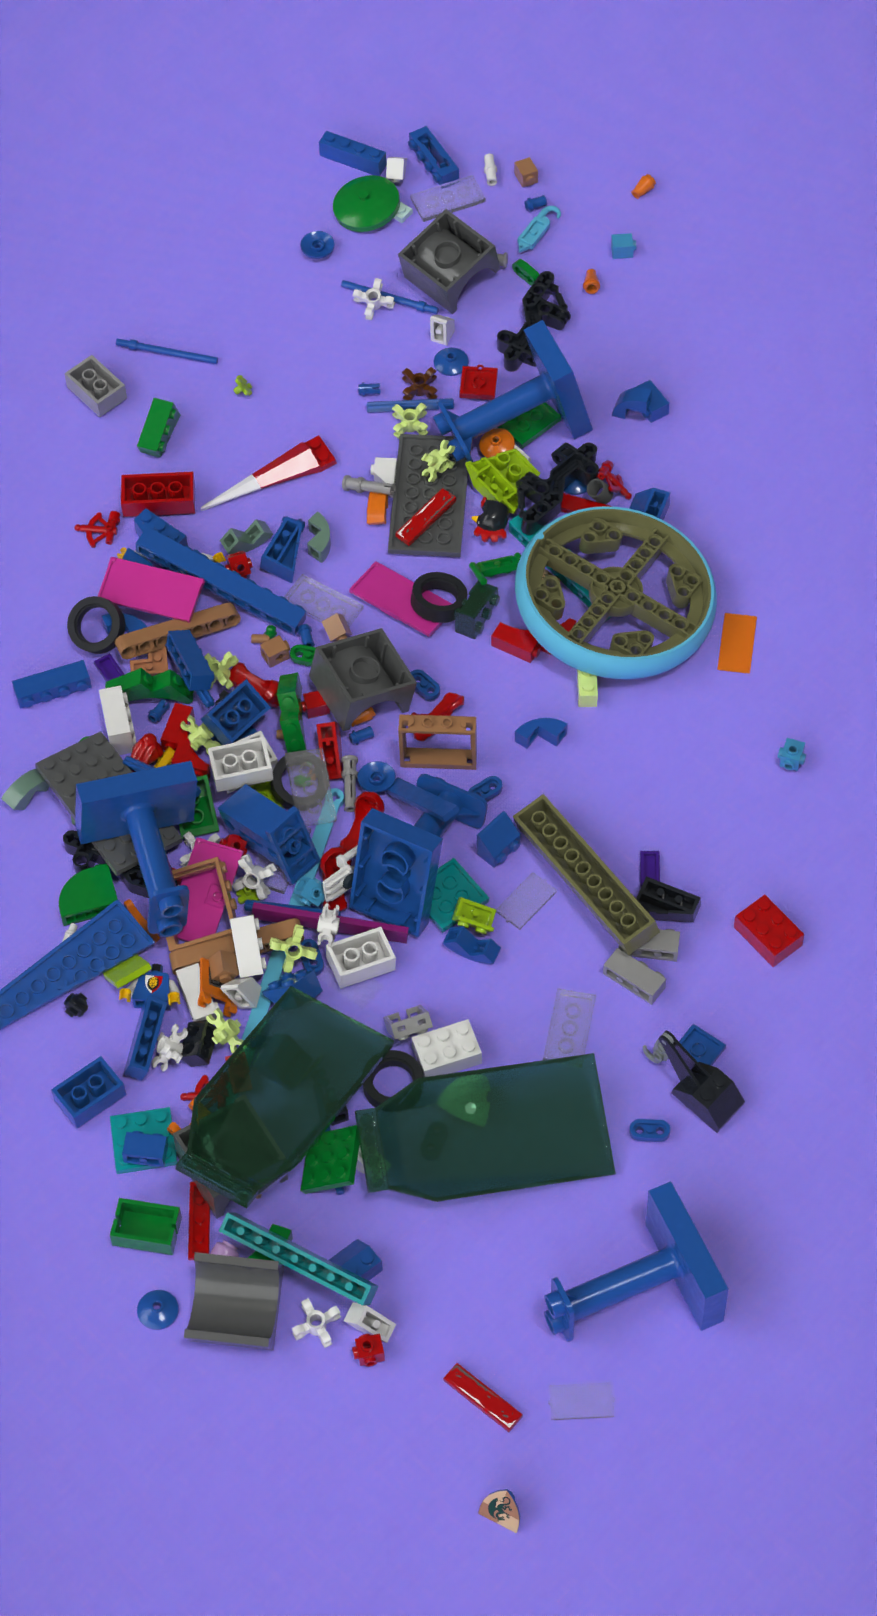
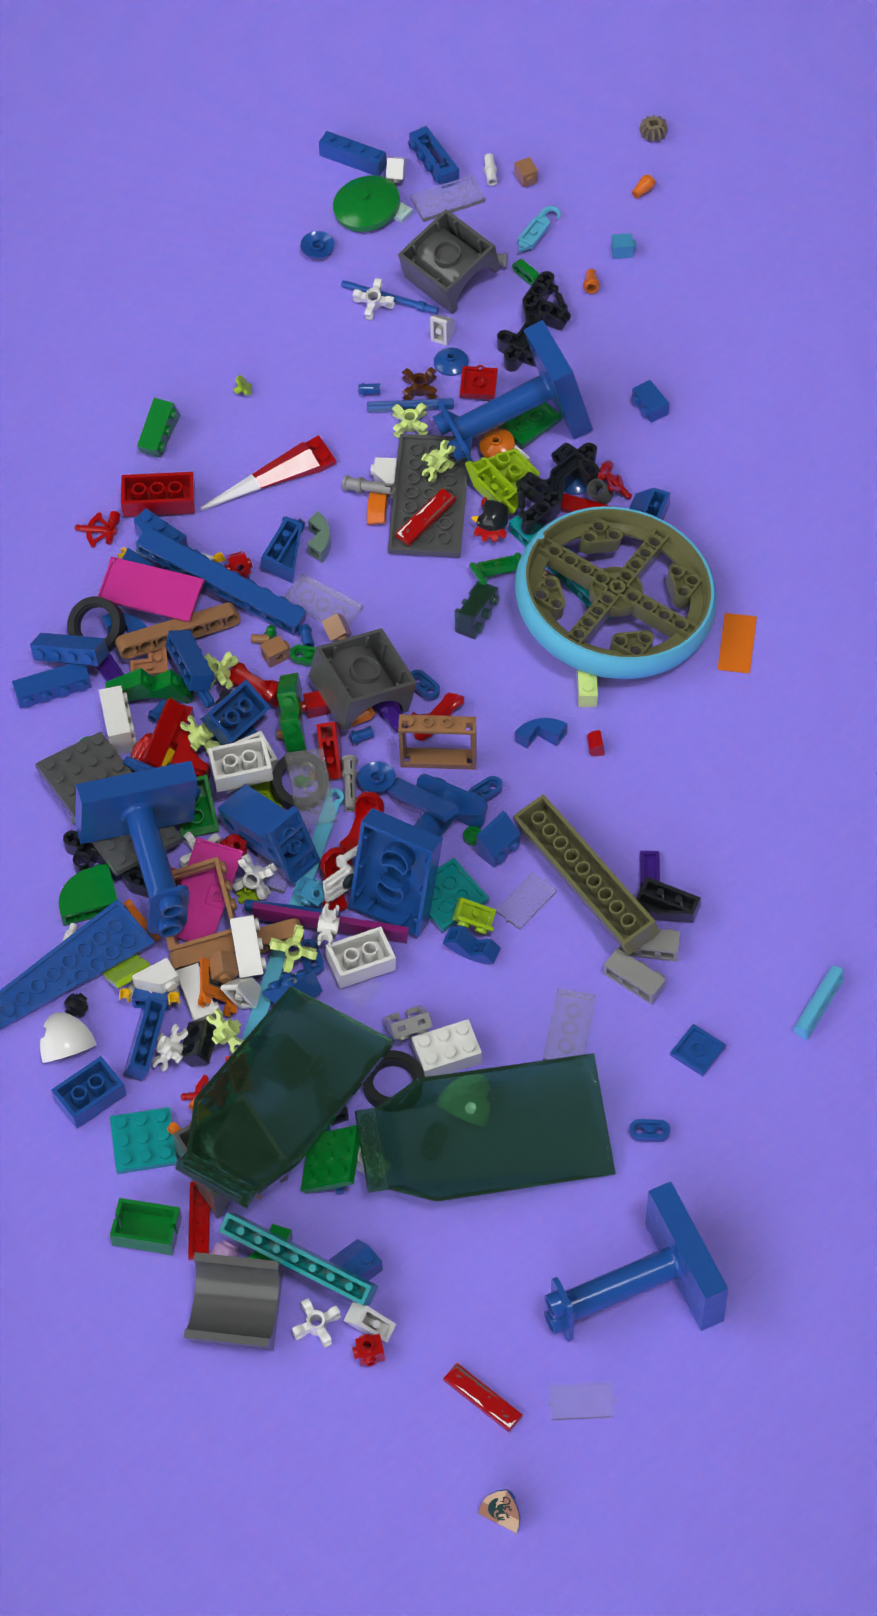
(23, 789): sand green brick -> none
(64, 1037): none -> white brick
(69, 649): none -> blue brick
(95, 385): light grey brick -> none
(134, 345): blue bar -> none
(145, 1149): blue brick -> none
(157, 978): none -> white slope
(157, 1318): blue dish -> none
(163, 733): none -> red tile
(246, 541): sand green brick -> none
(390, 711): none -> dark purple piece
(392, 596): dark pink door -> none
(441, 581): black tyre -> none
(470, 835): none -> green tile
(521, 642): red arch -> none
(531, 204): blue pin -> none
(595, 743): none -> red brick
(633, 399): blue brick -> none
(653, 128): none -> dark tan gear
(701, 1086): black slope -> none
(769, 930): red brick -> none
(792, 754): dark azure brick -> none
(819, 1002): none -> medium azure brick

